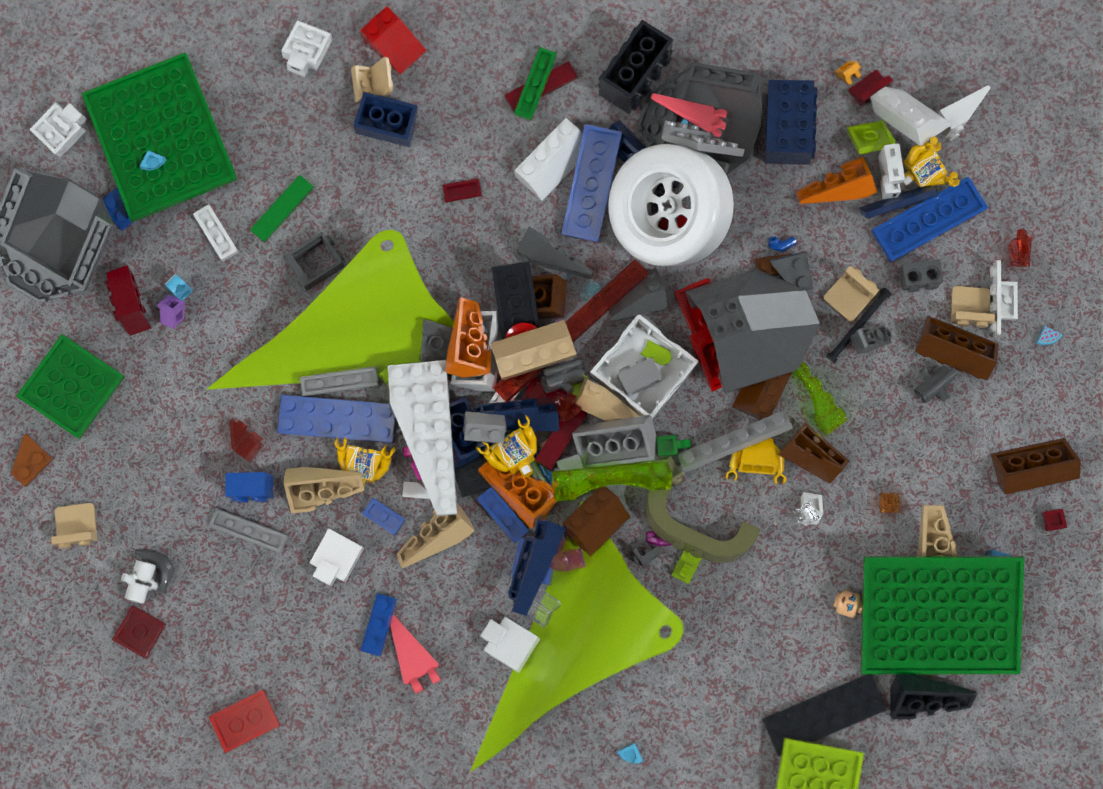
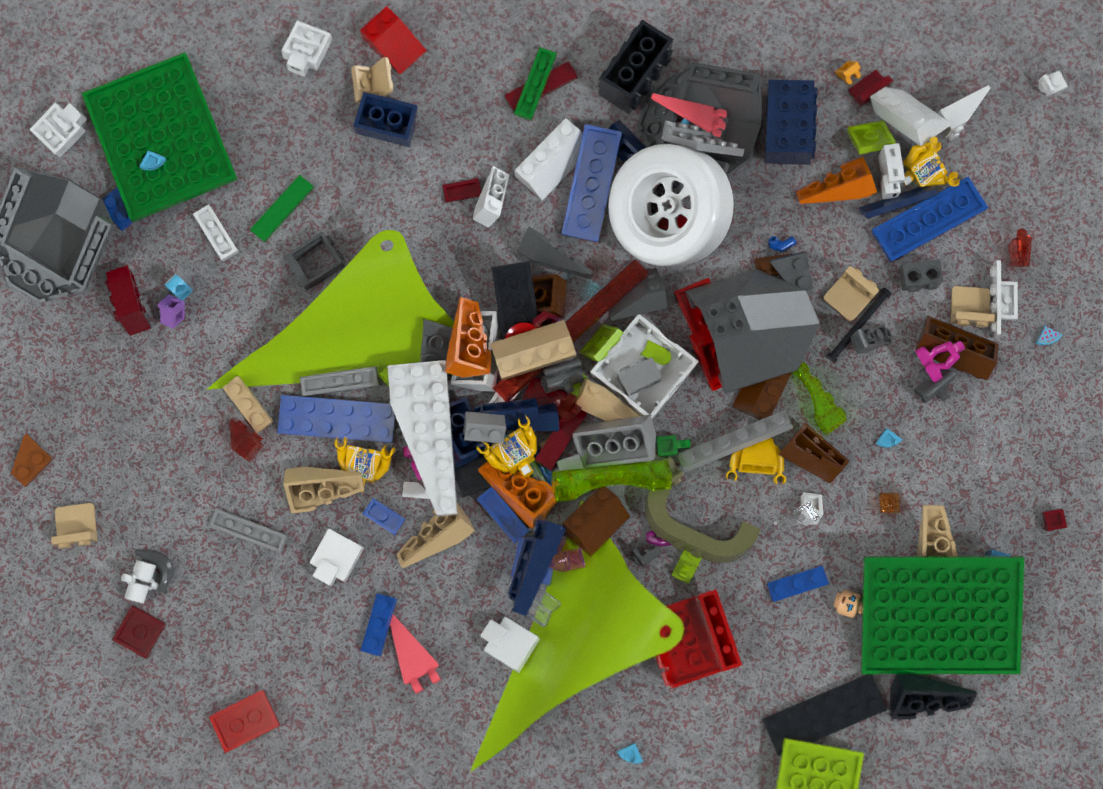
(70, 386): green plate -> none
(248, 404): none -> tan plate
(251, 485): blue brick -> none
(491, 198): none -> white slope
(544, 319): none -> dark red tile
(601, 343): none -> lime plate
(705, 643): none -> red slope
(797, 583): none -> blue plate
(888, 439): none -> medium azure tile
(934, 368): none -> dark pink piece
(1036, 466): reddish brown slope -> none
(1052, 83): none -> white bracket

